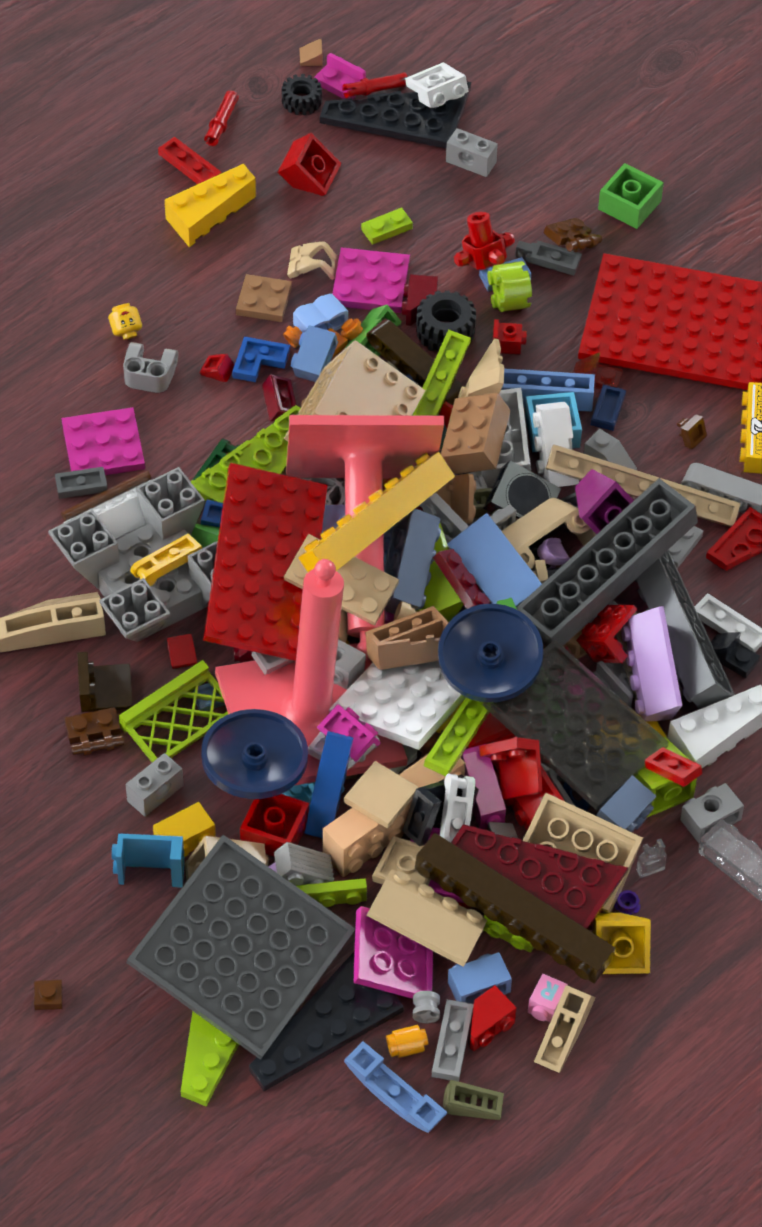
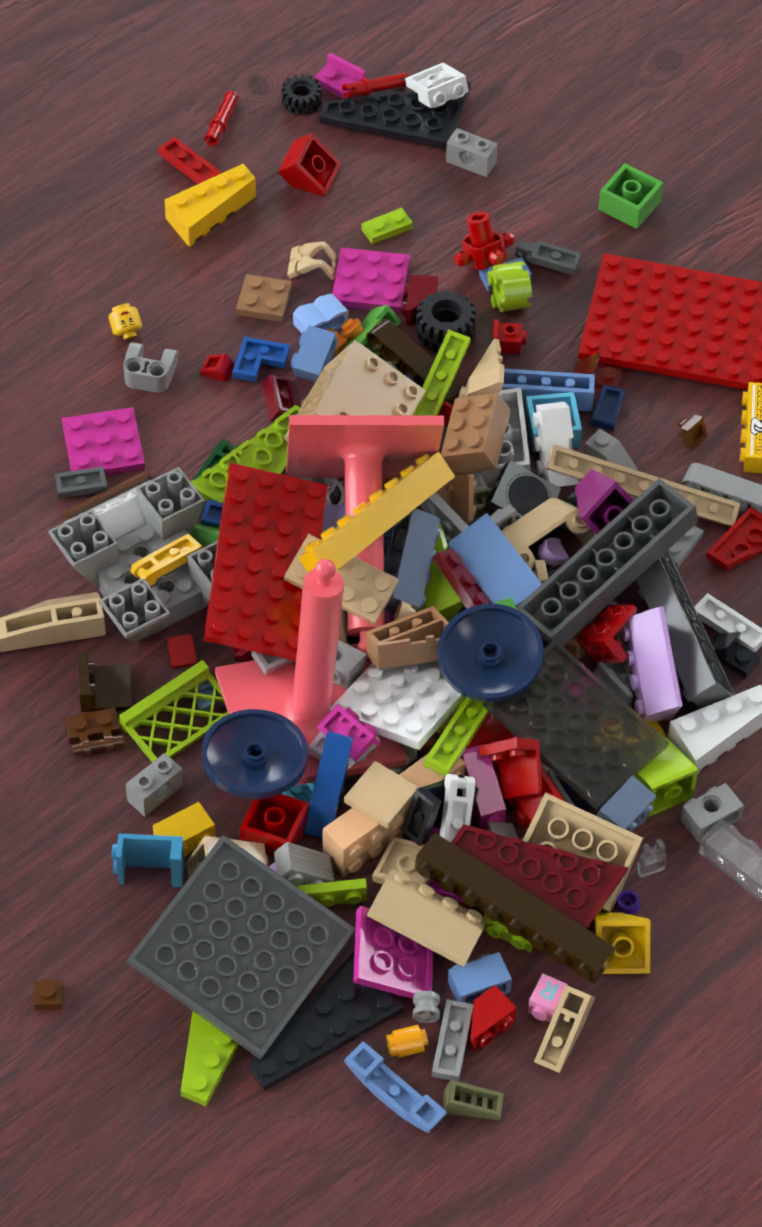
(292, 336): orange plate -> none
(311, 54): medium nougat slope -> none
(572, 234): reddish brown plate -> none
(673, 766): red plate -> none

